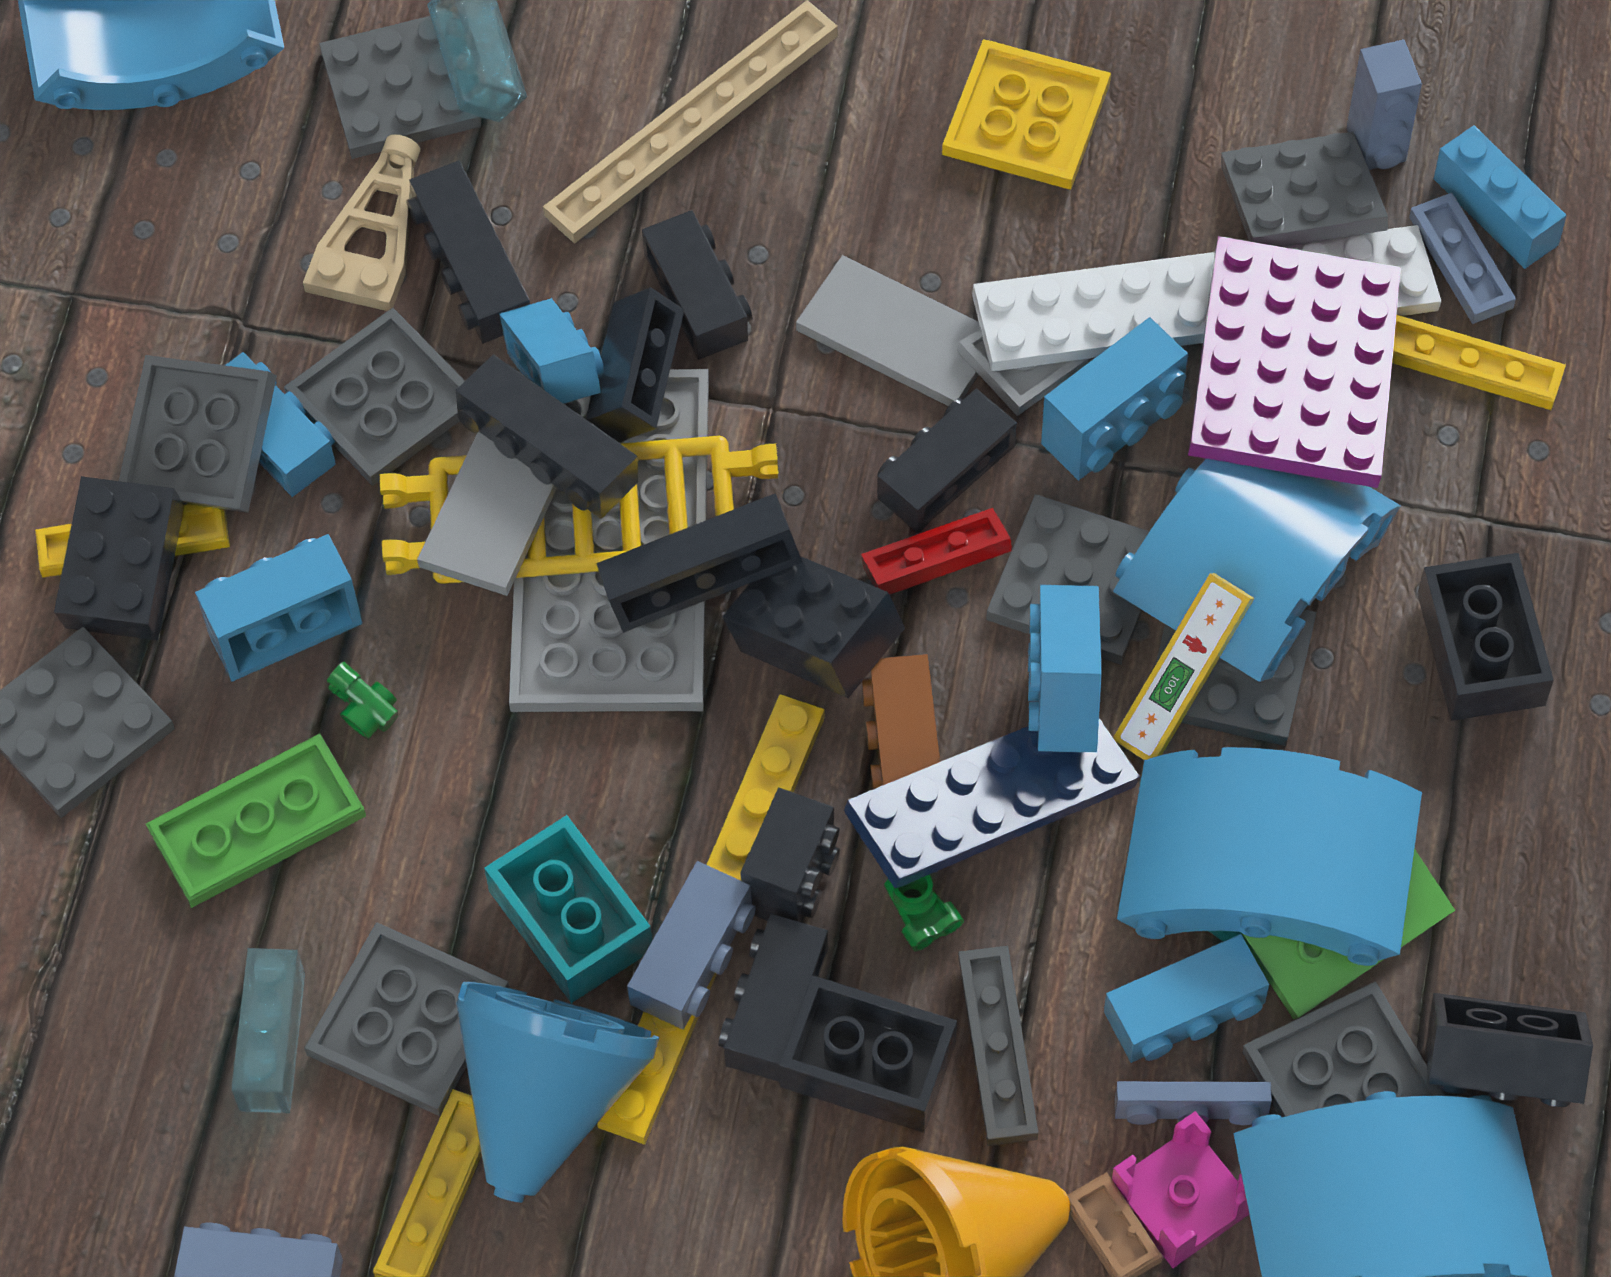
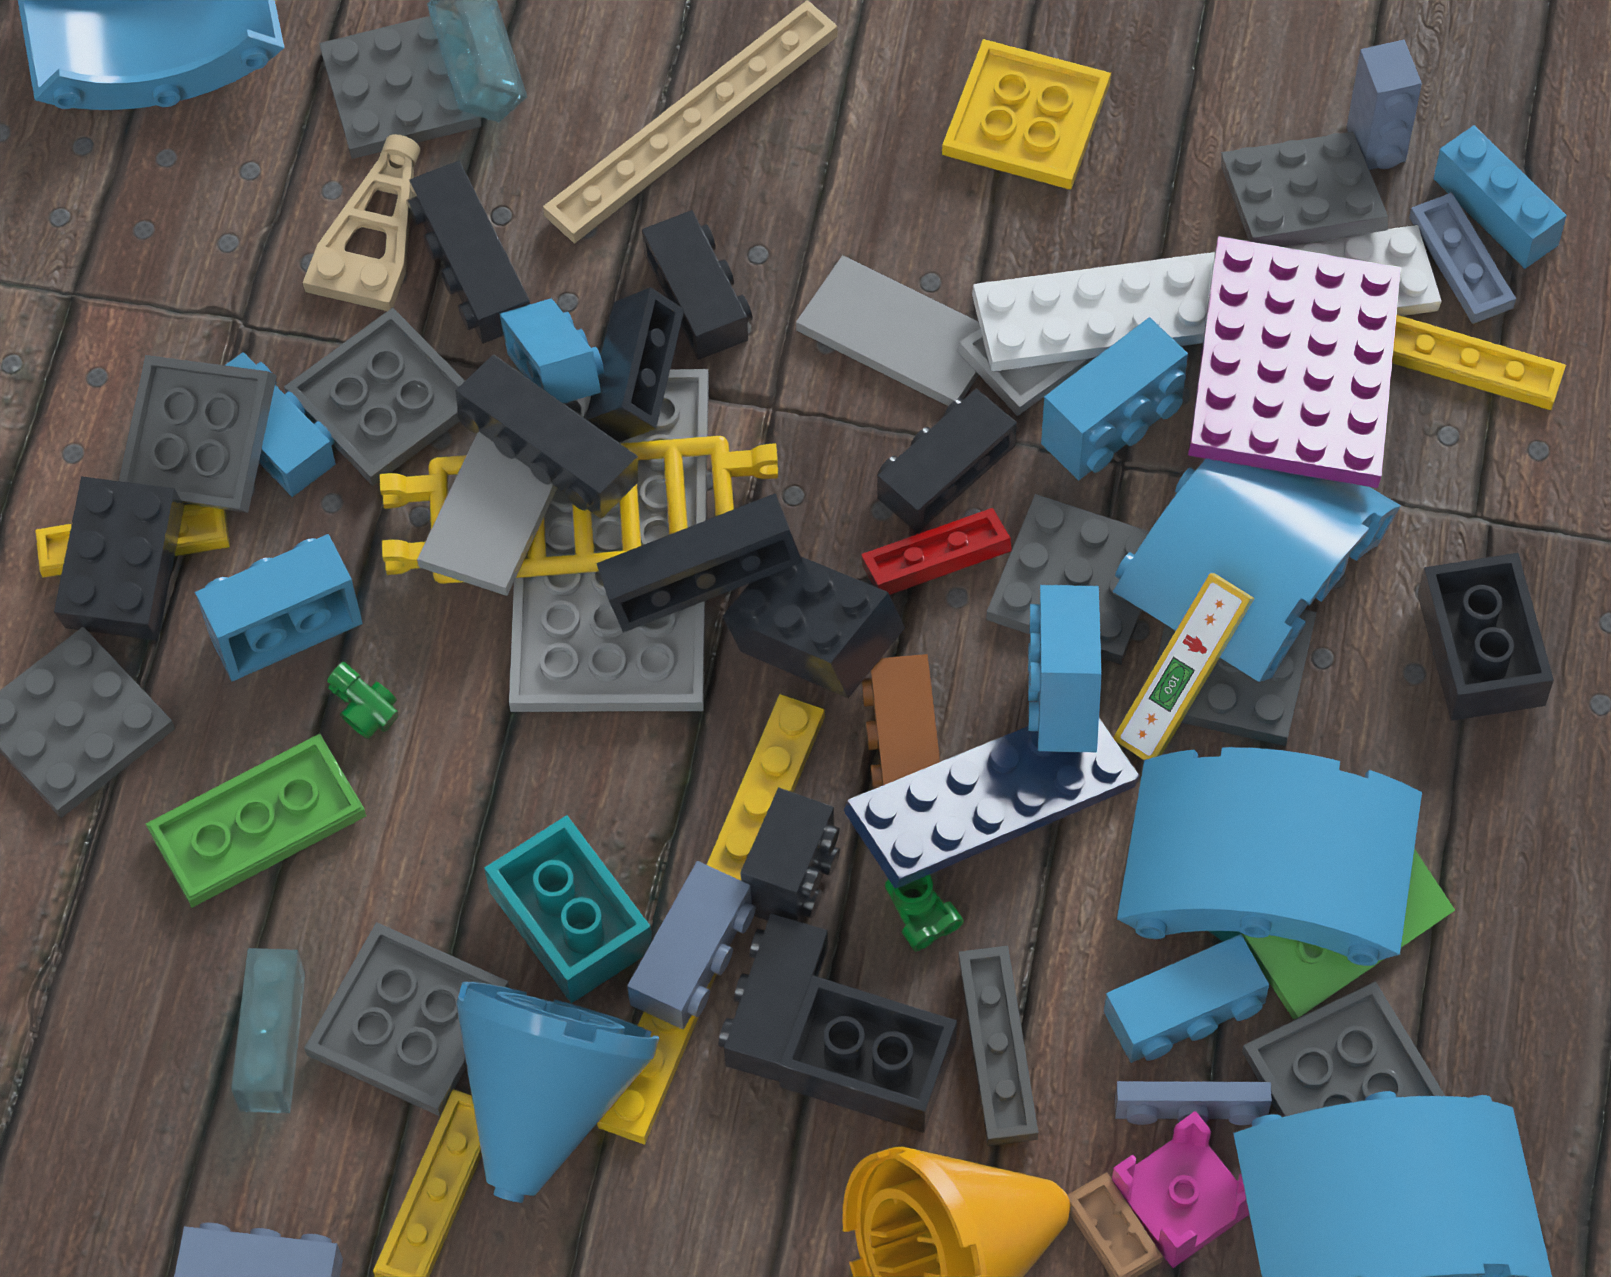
(1508, 1049): black brick -> none

